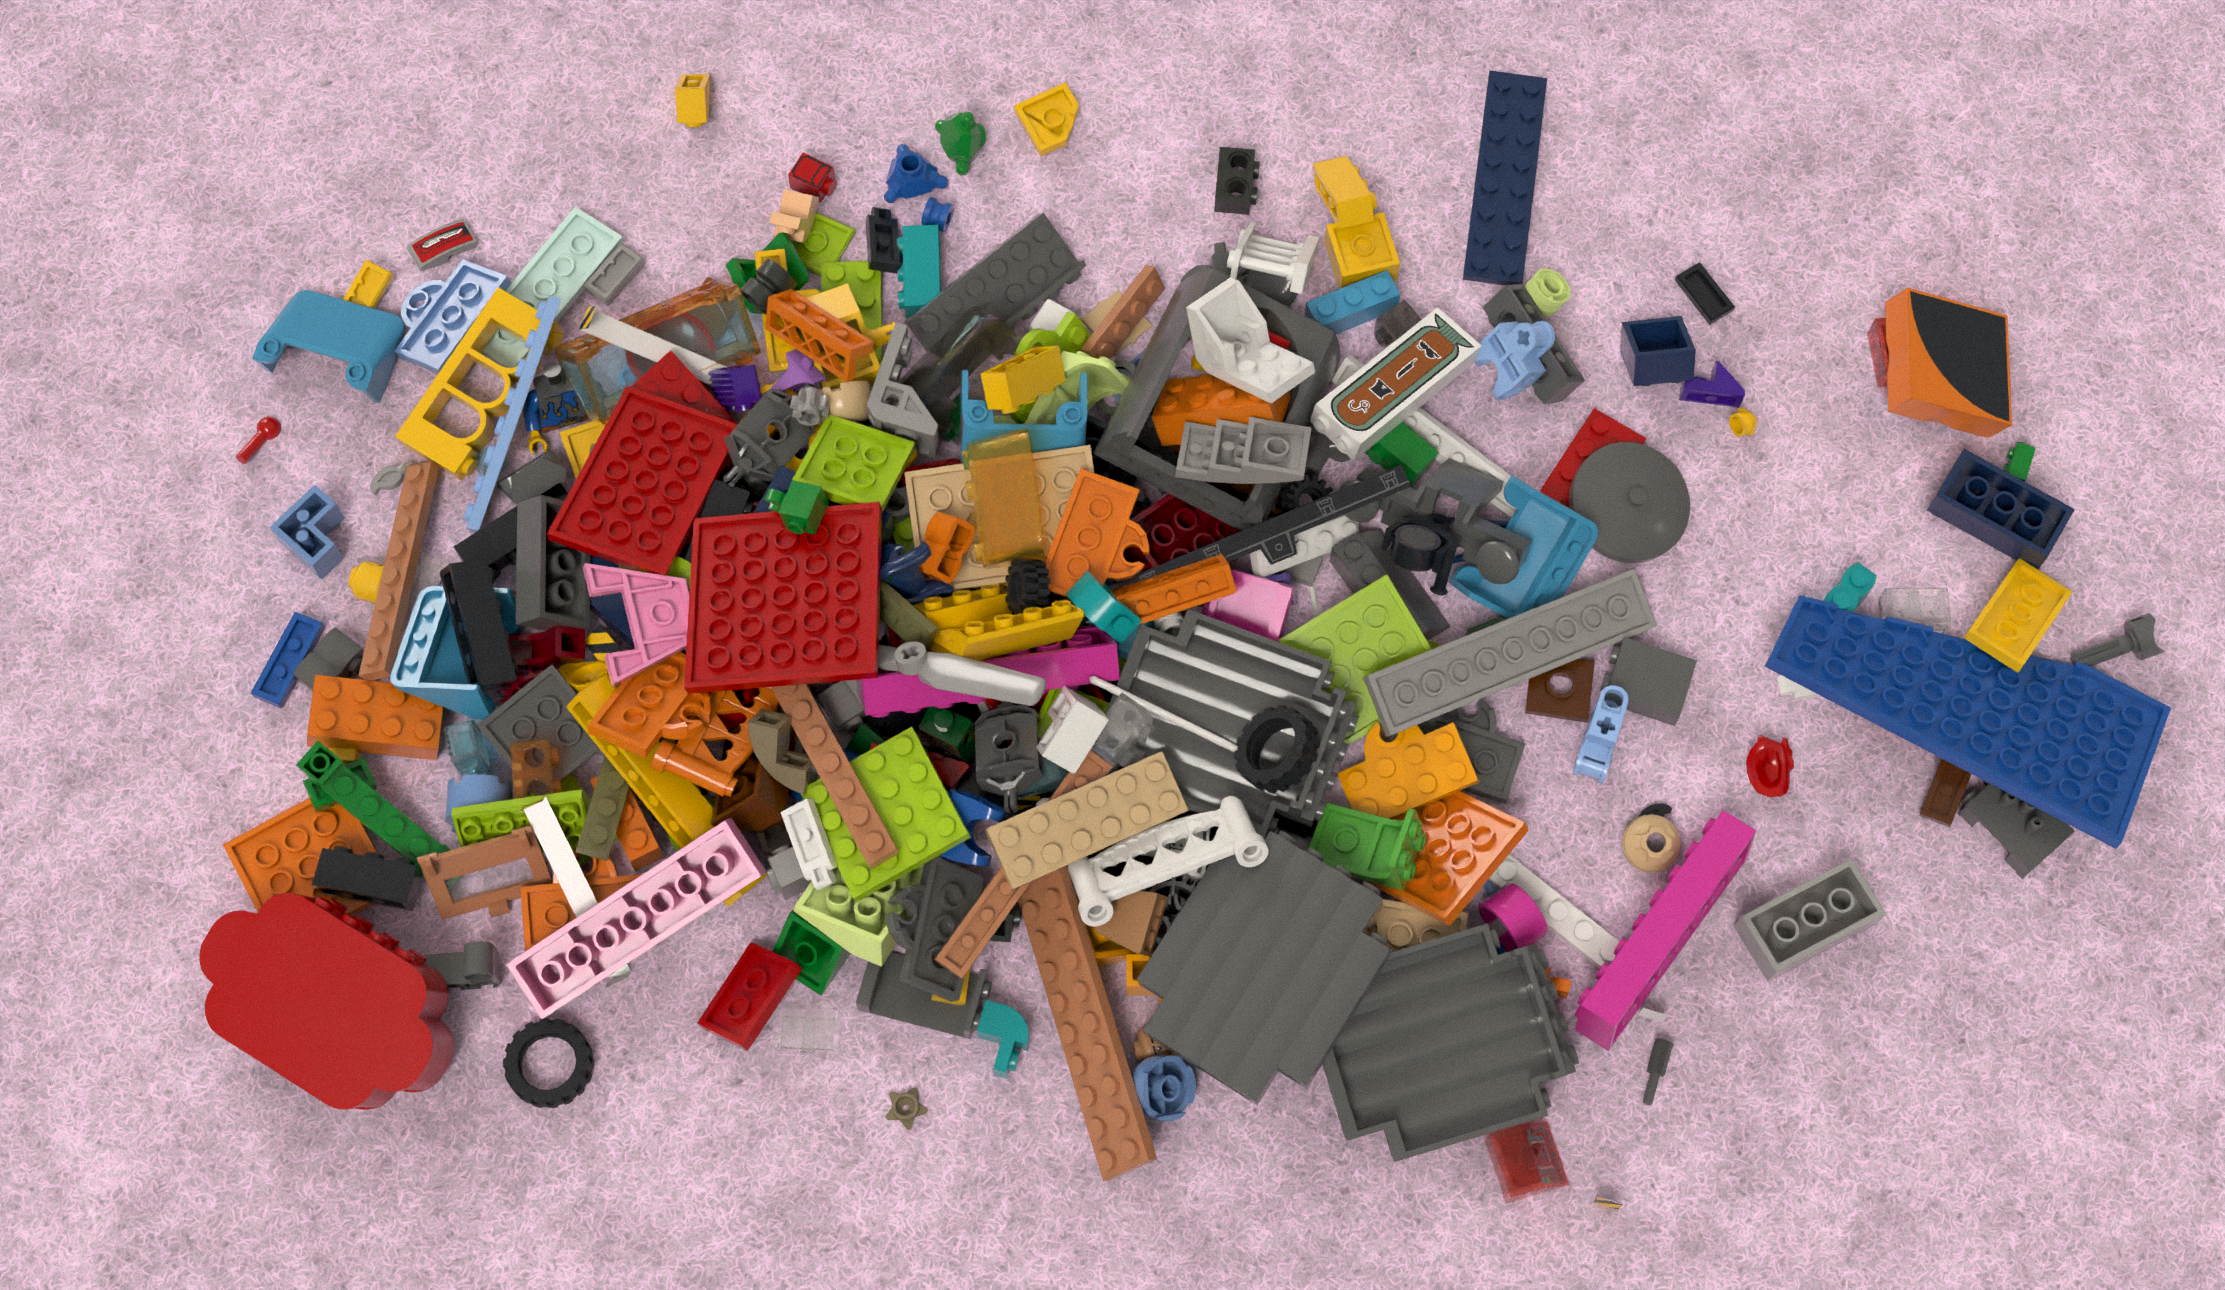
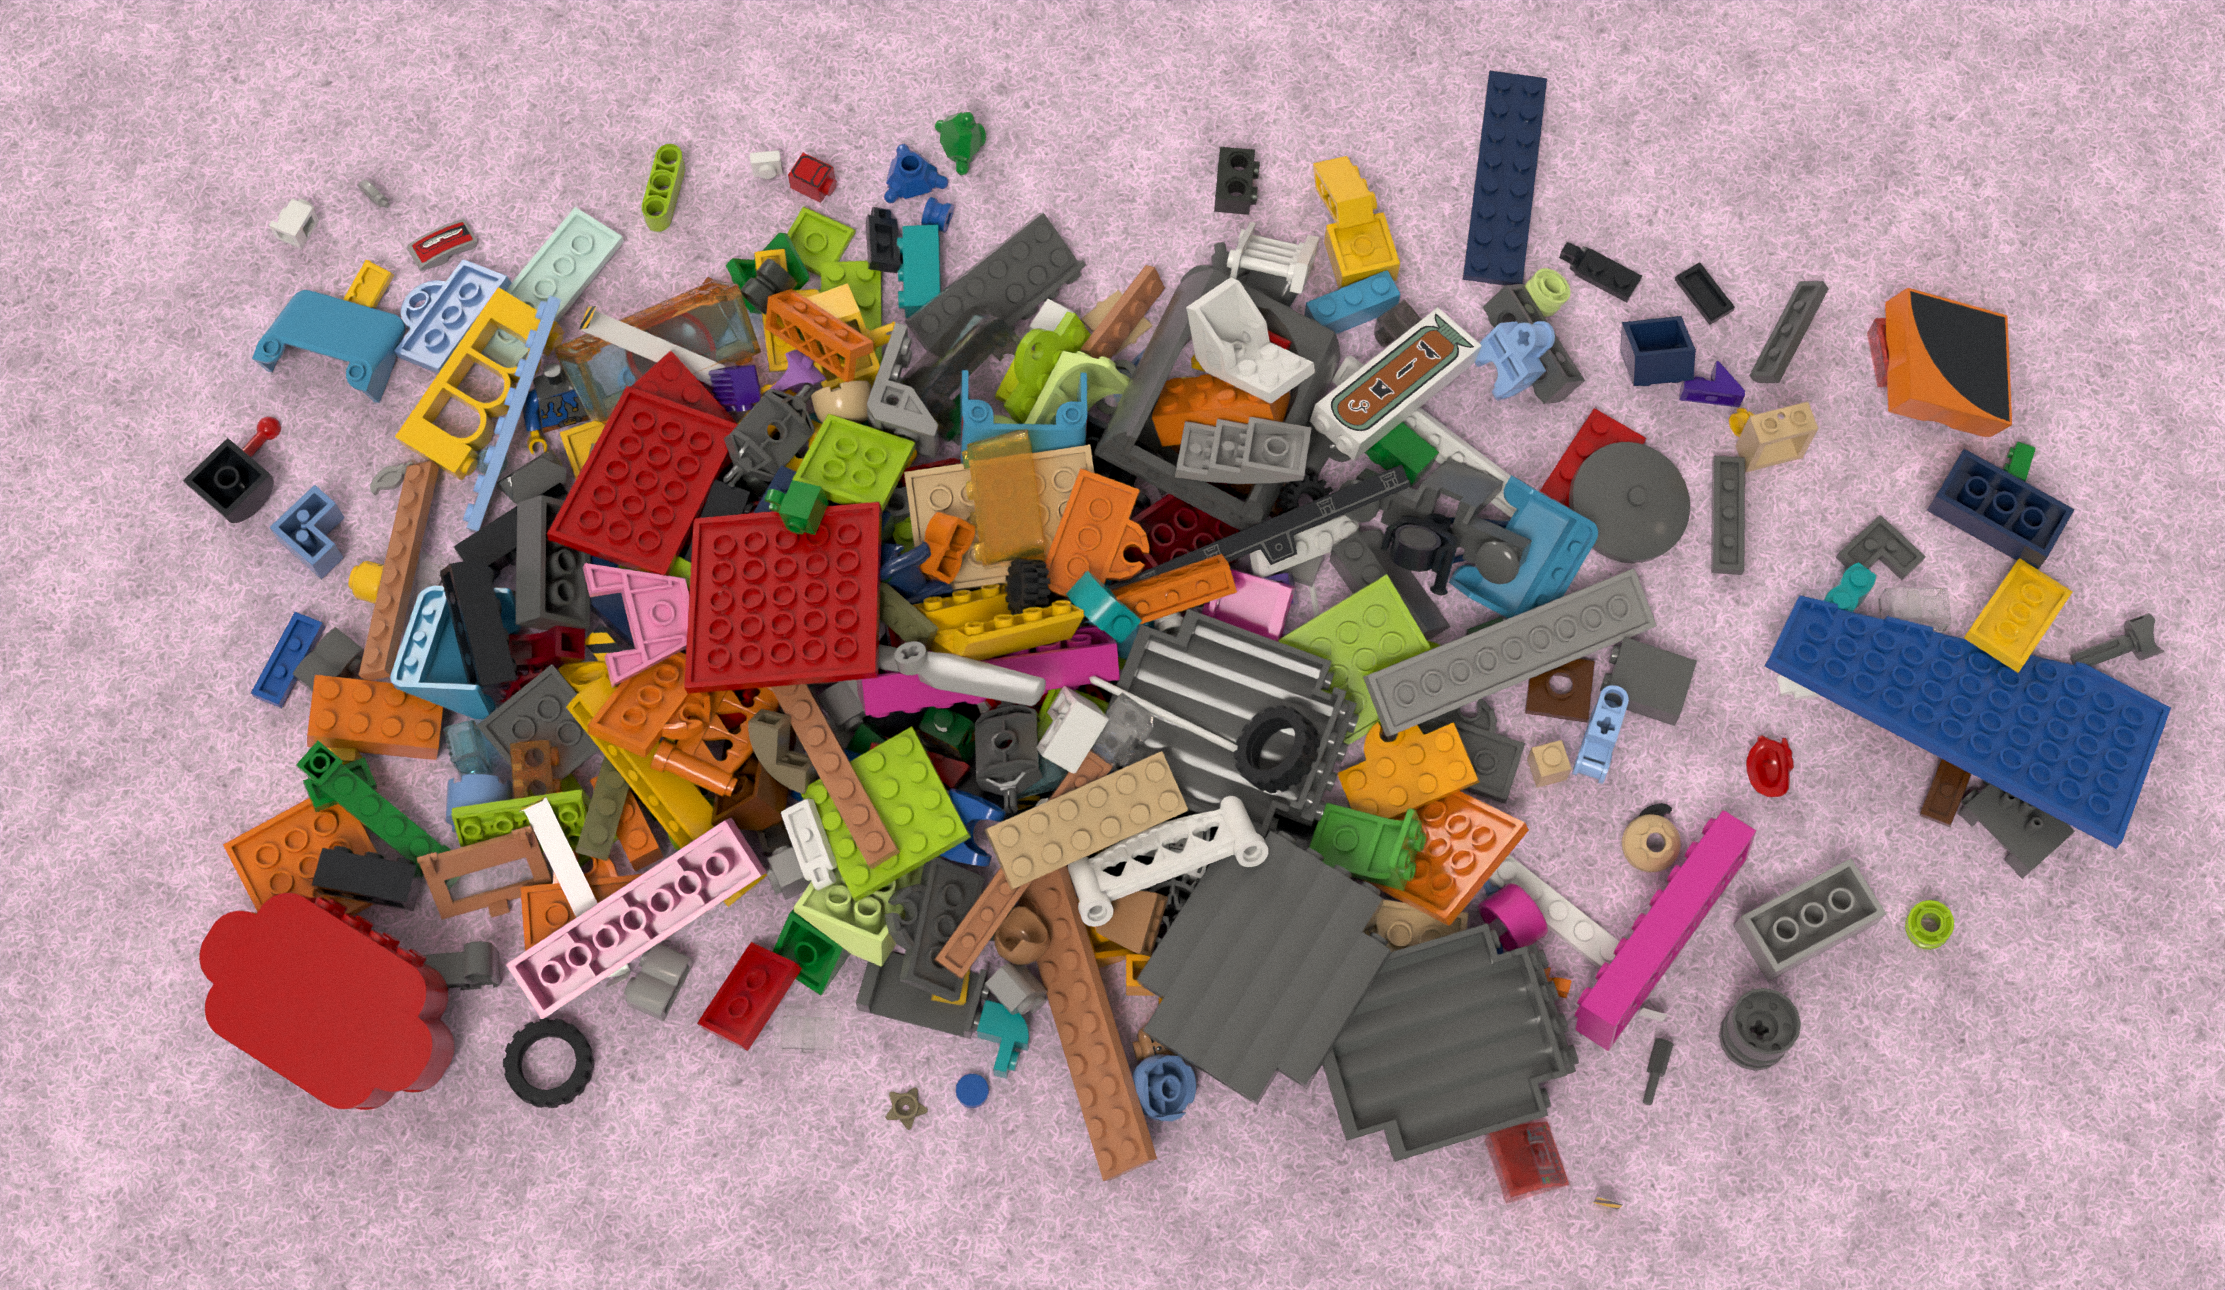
(231, 482): none -> black brick
(295, 223): none -> white brick
(373, 194): none -> light grey piece
(614, 274): light grey plate -> none
(658, 981): none -> light grey brick
(660, 176): none -> lime beam
(693, 99): yellow slope -> none
(766, 164): none -> white plate
(795, 215): light nougat brick -> none
(809, 406): light grey gear -> none
(972, 1090): none -> blue tile
(1017, 989): none -> light grey brick
(1021, 937): none -> medium nougat hair
(1023, 378): yellow brick -> none
(1048, 118): yellow plate -> none
(1549, 763): none -> tan brick
(1601, 271): none -> black hinge
(1728, 515): none -> dark grey plate
(1771, 1017): none -> dark grey wheel
(1787, 436): none -> tan window
(1789, 332): none -> dark grey plate
(1882, 543): none -> dark grey plate
(1936, 912): none -> lime wheel

